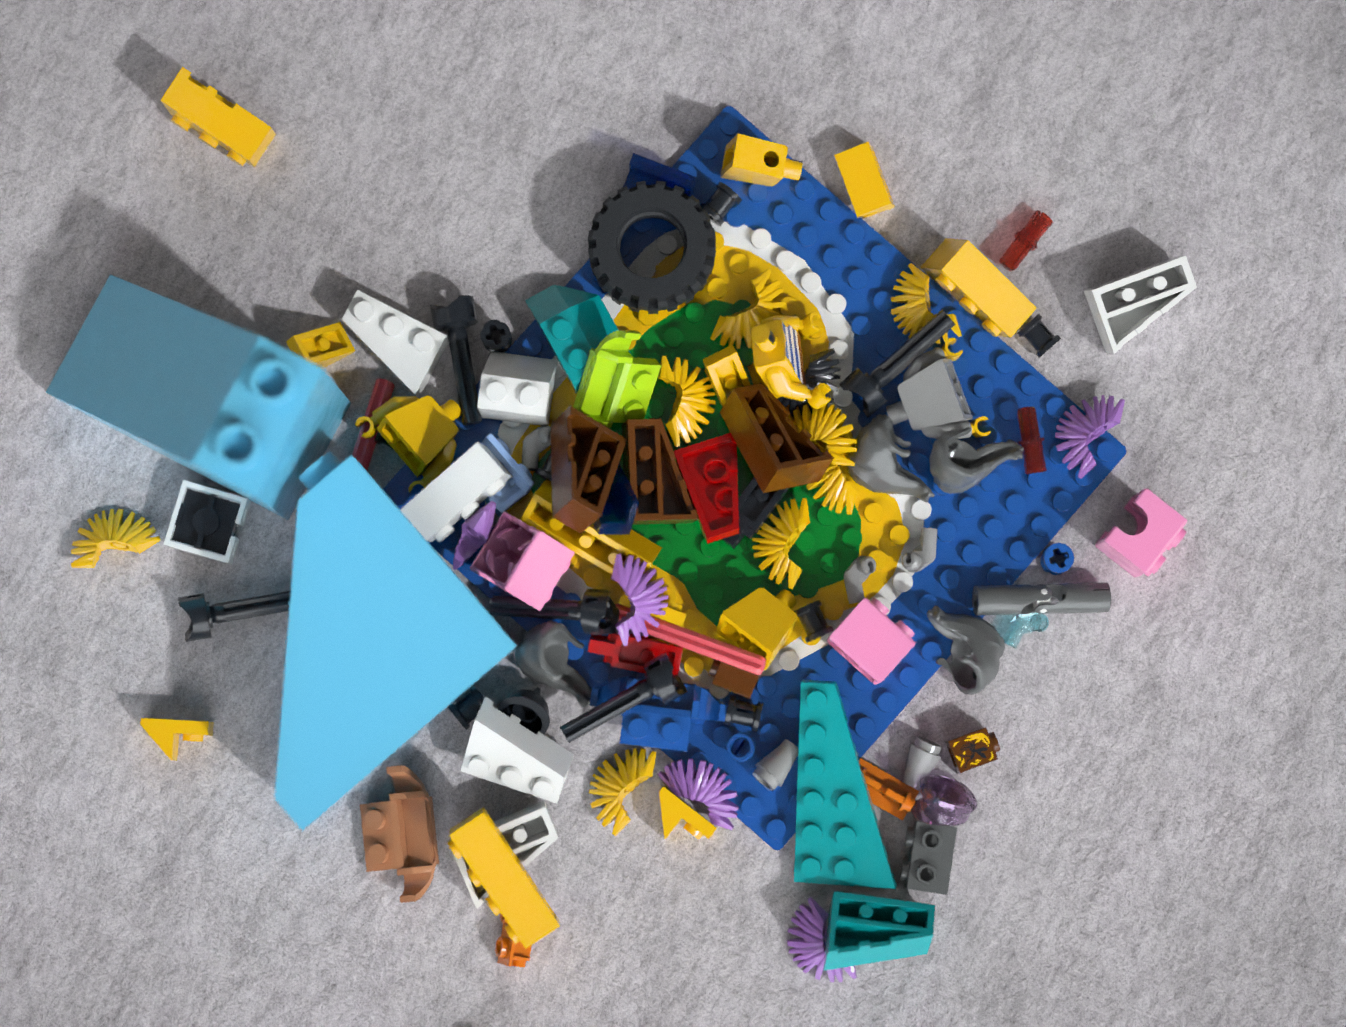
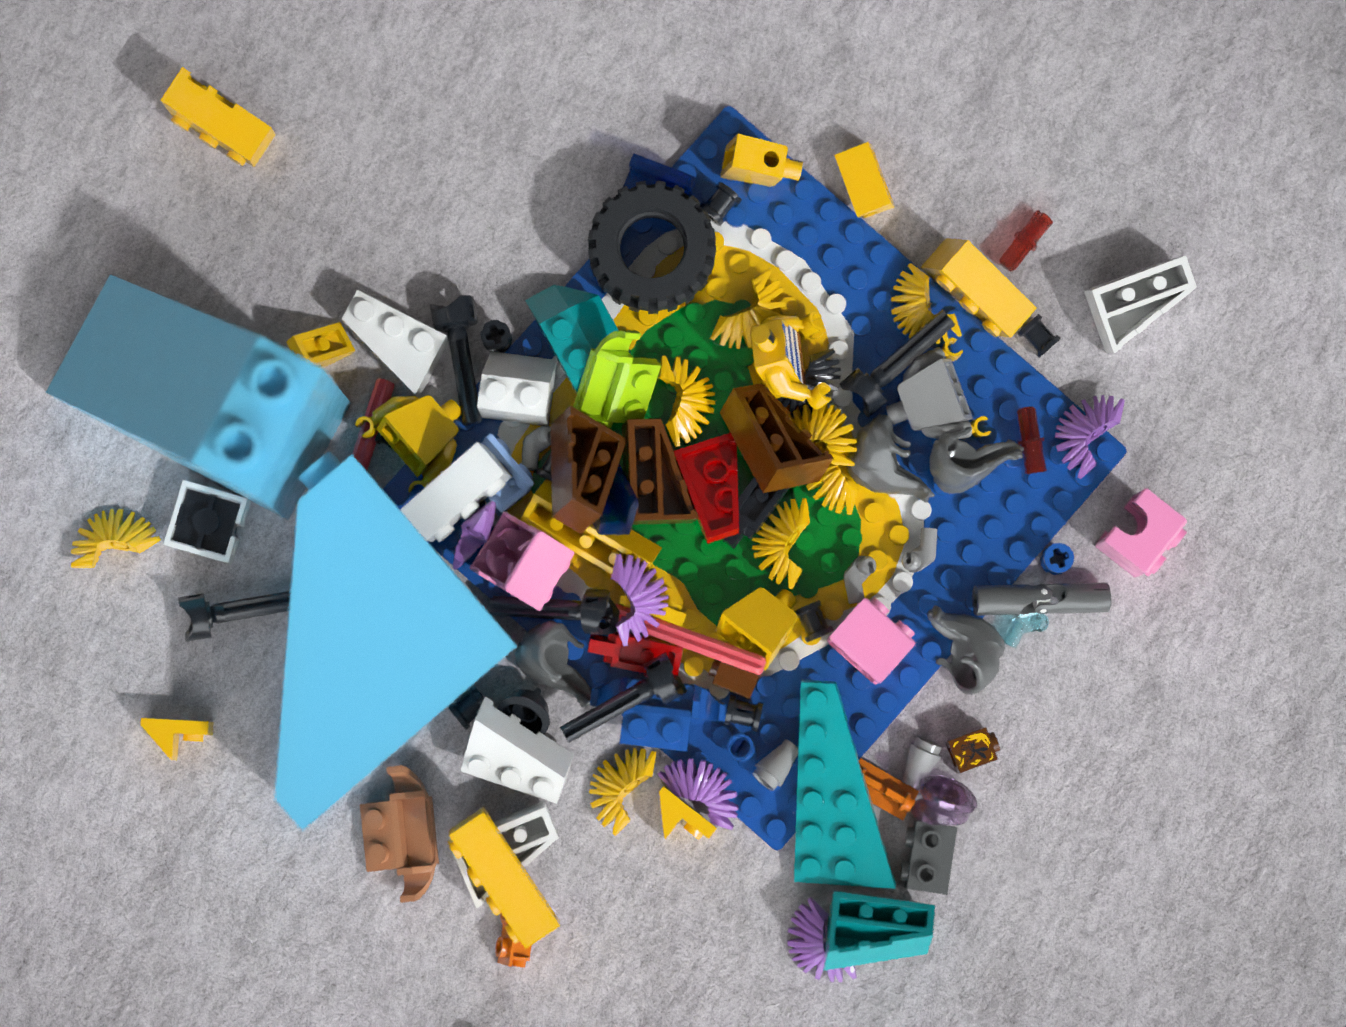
(725, 372): yellow slope -> none

